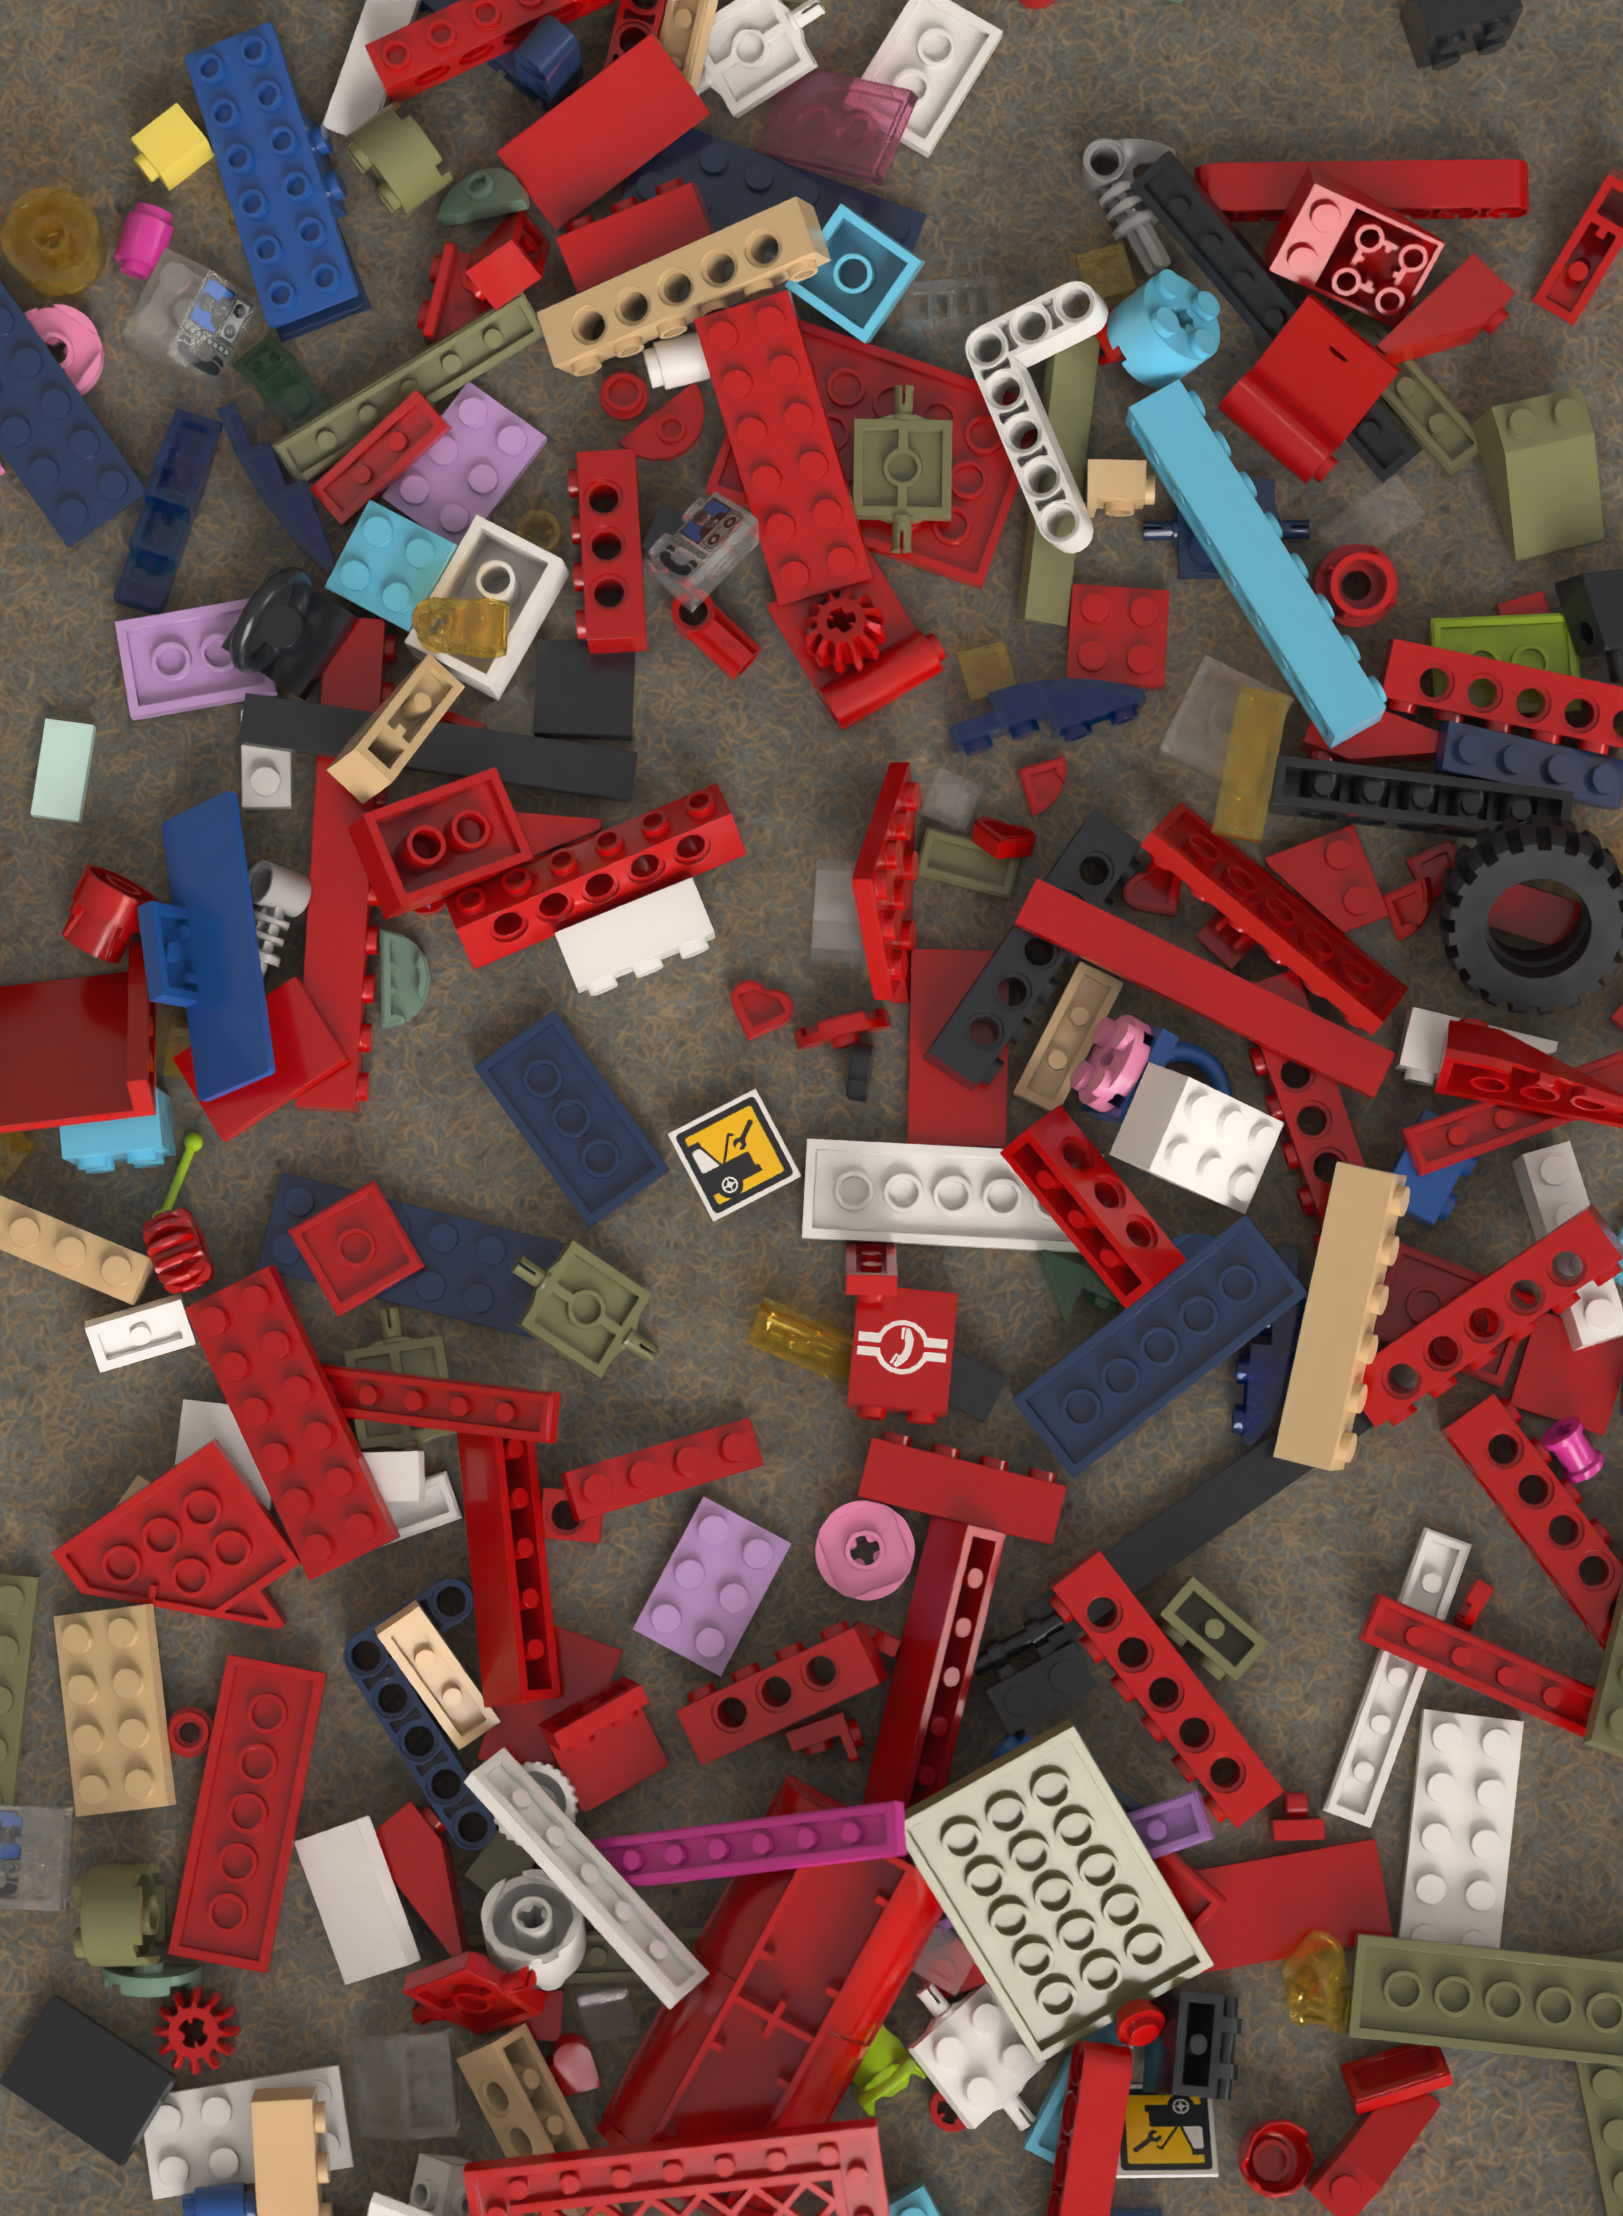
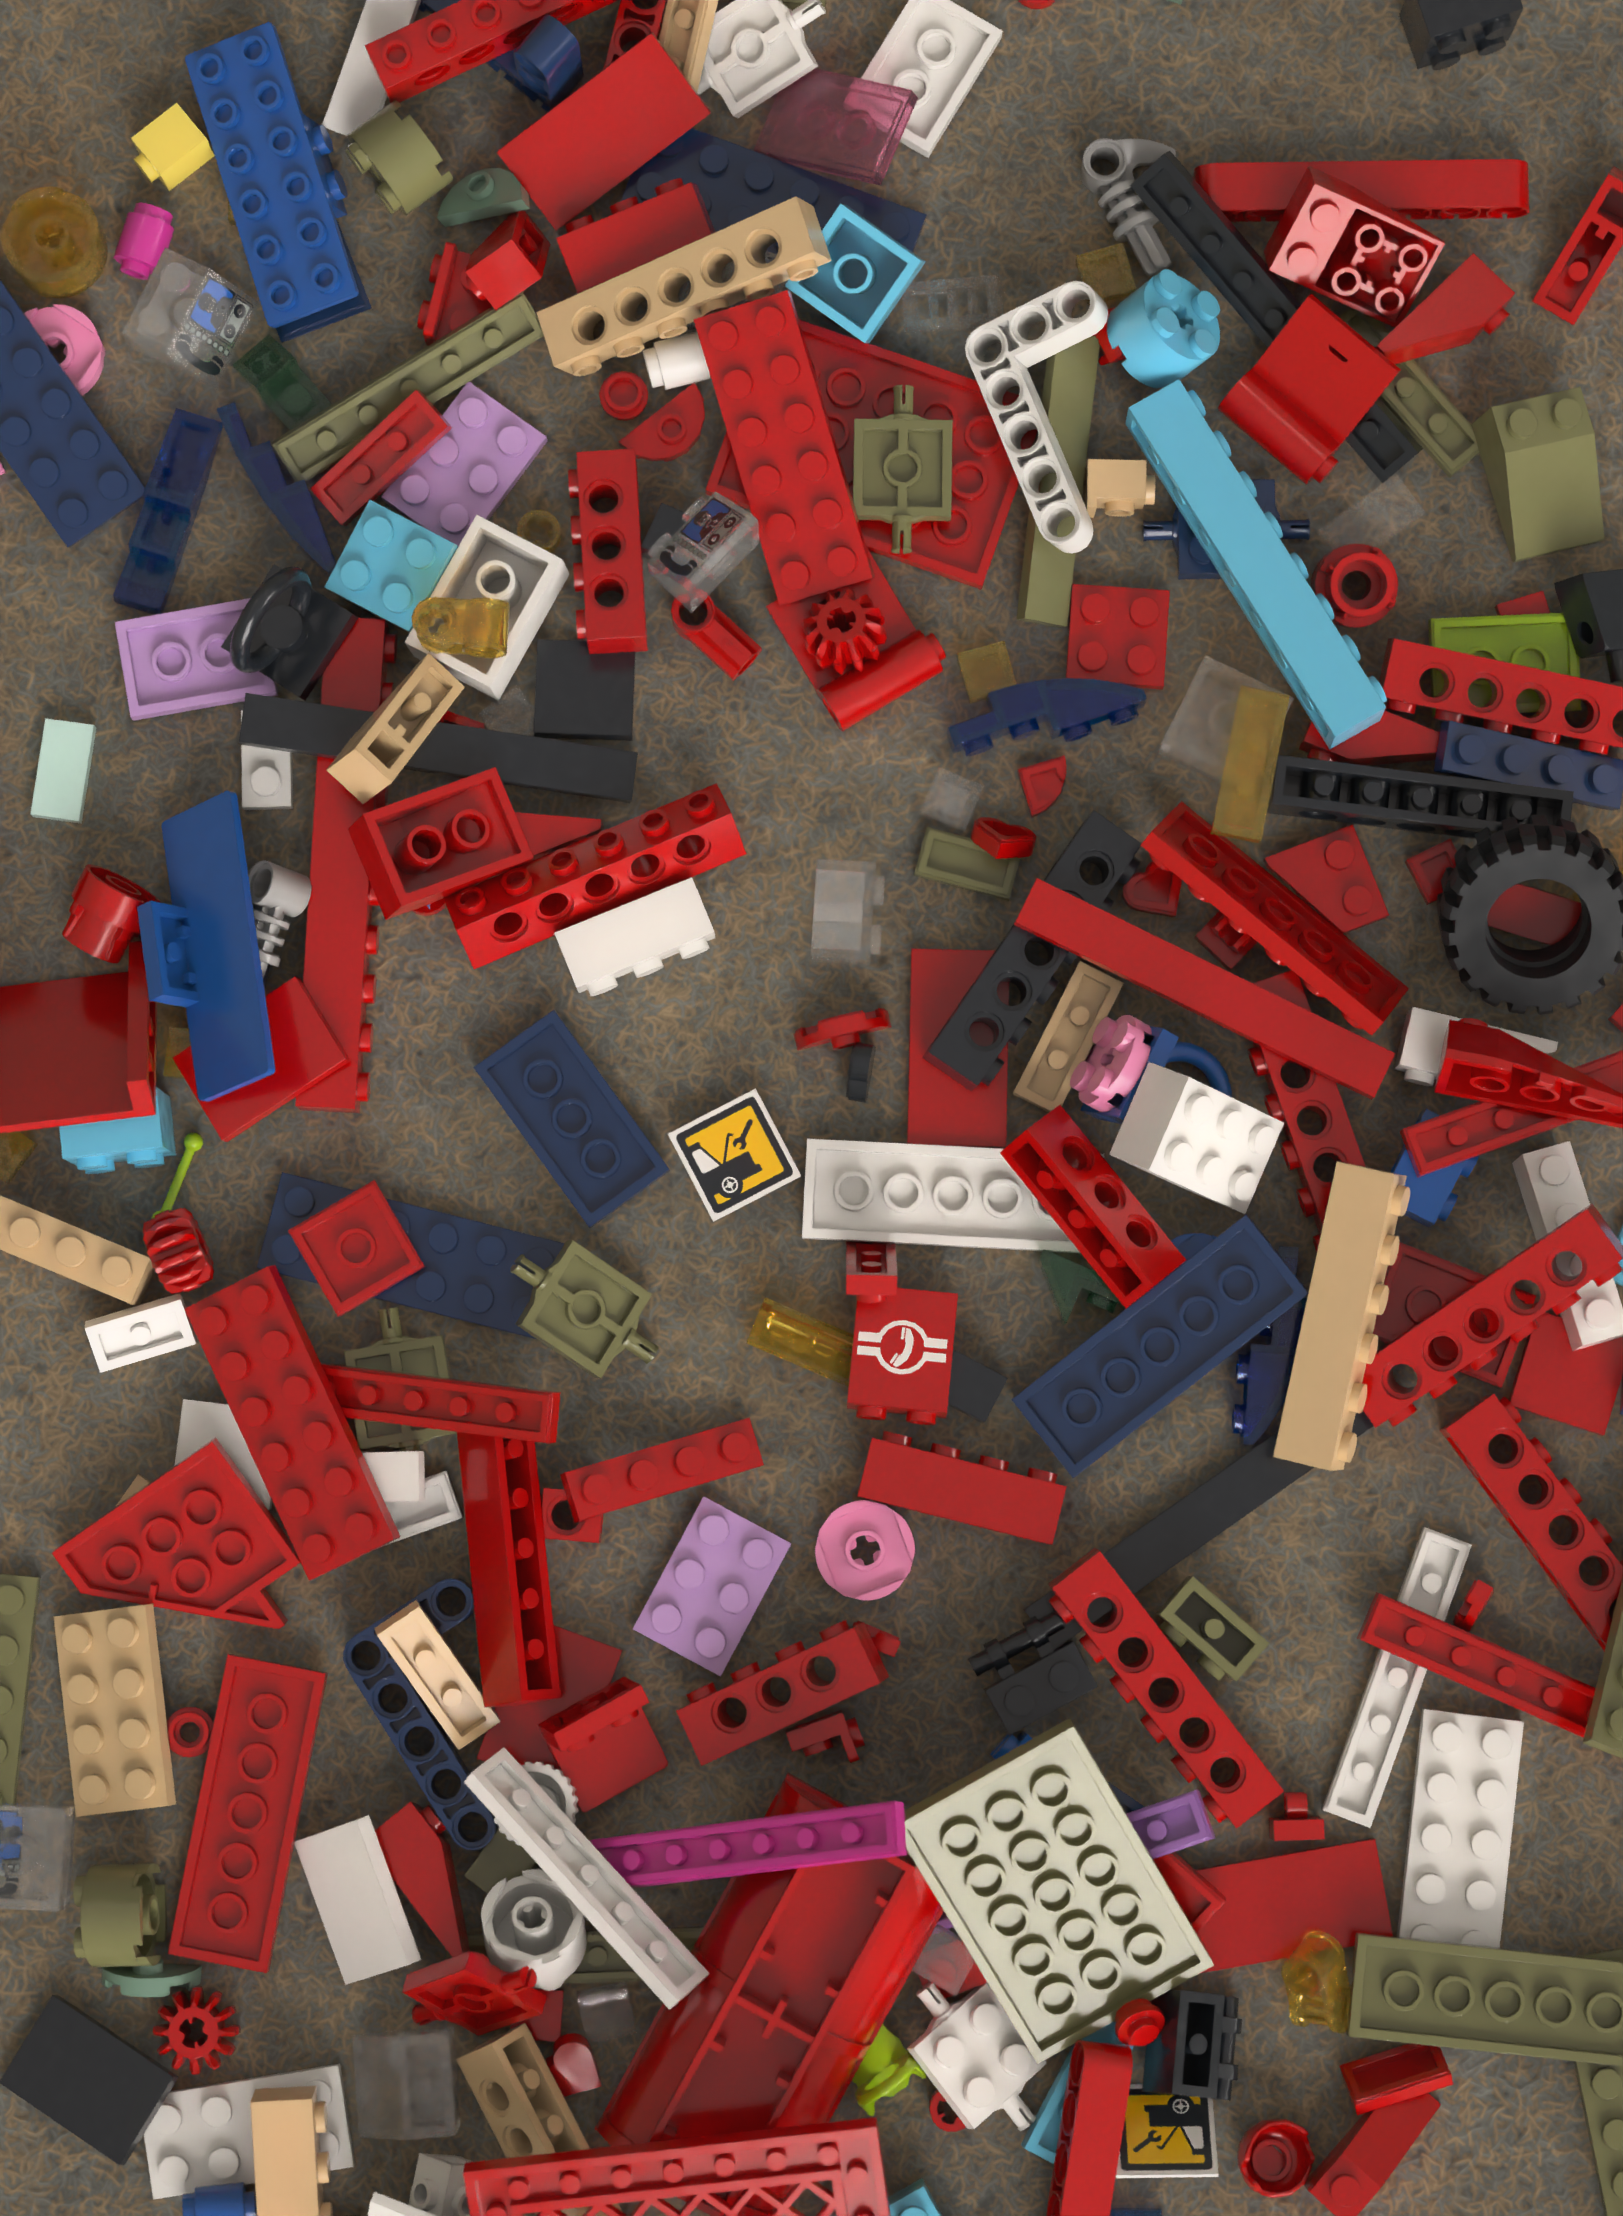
(403, 979): sand green plate -> none
(760, 1009): red tile -> none
(886, 885): red wing -> none
(934, 1663): red brick -> none
(1409, 907): red tile -> none
(1573, 1449): dark pink bush -> none

